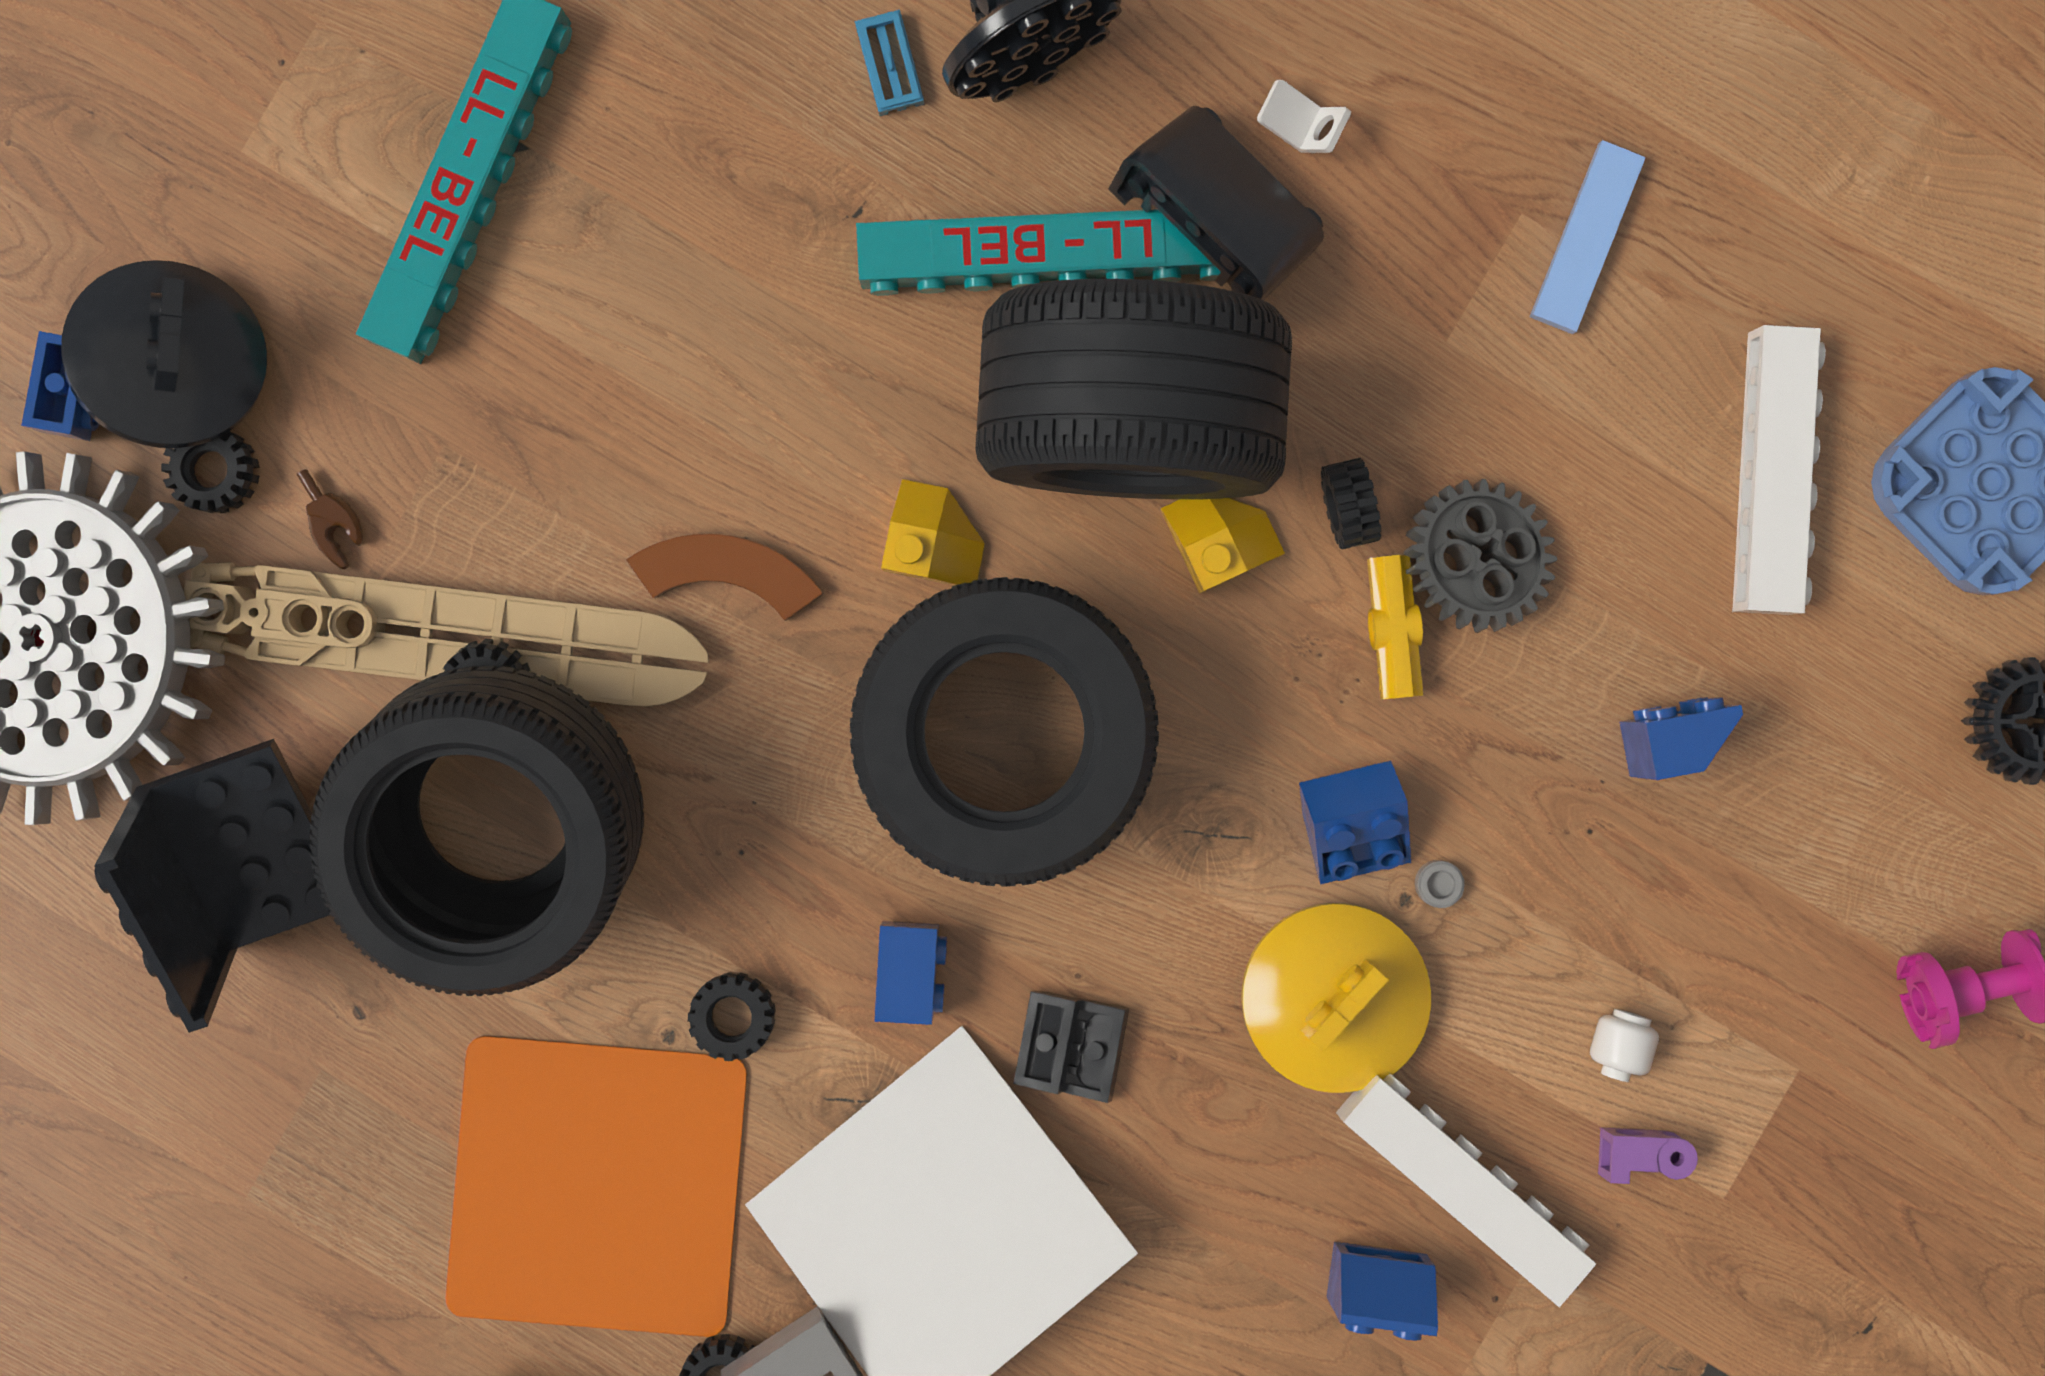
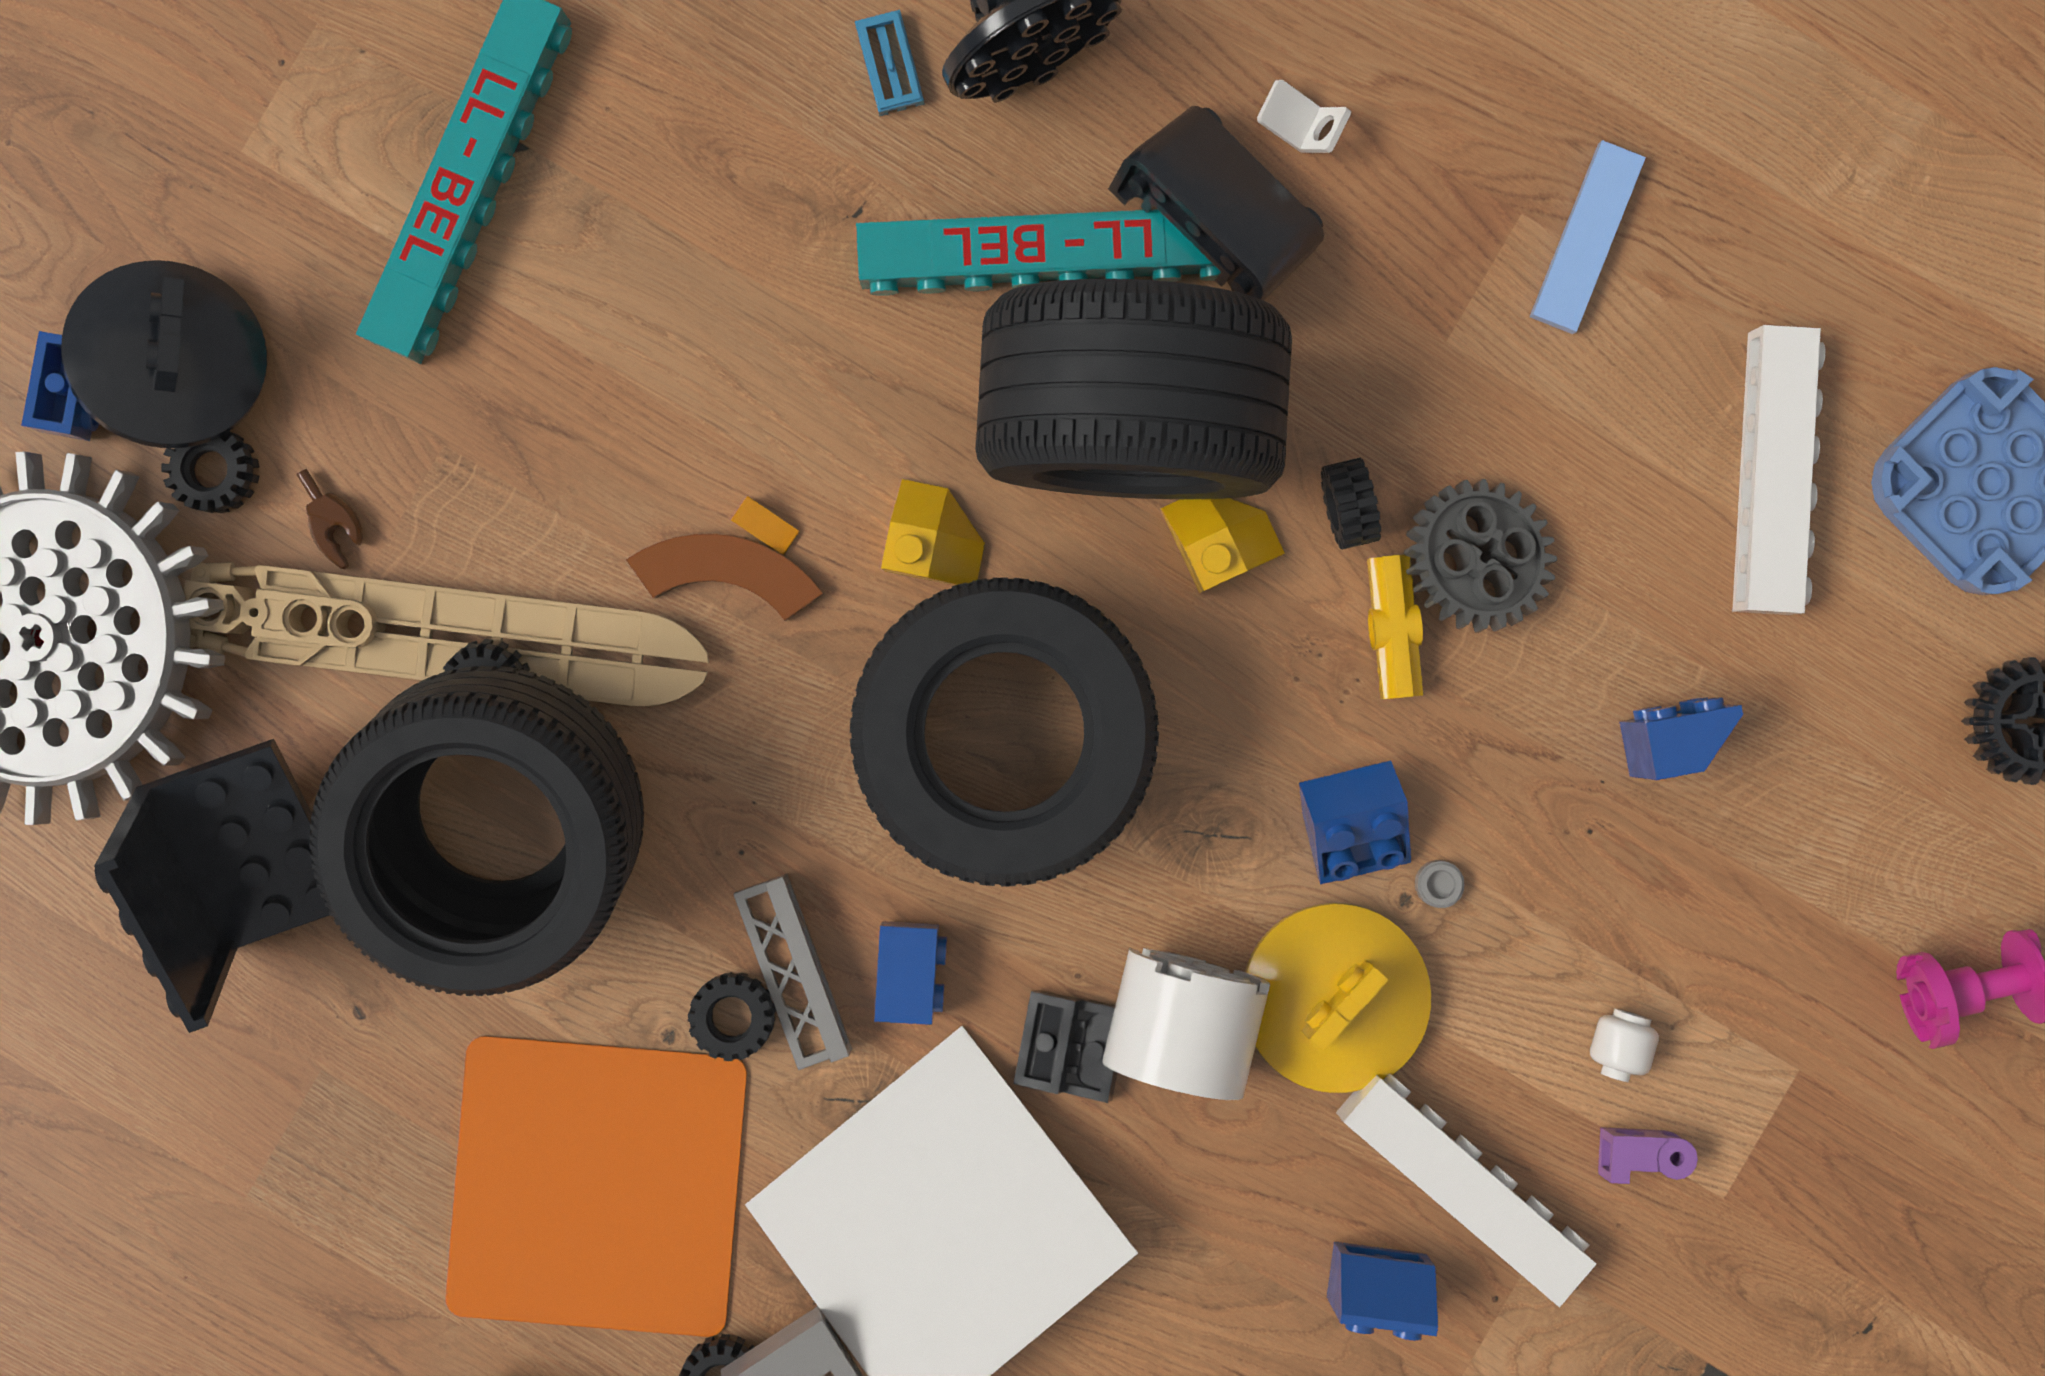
(765, 525): none -> light orange piece
(808, 967): none -> light grey fence
(1185, 1024): none -> white brick

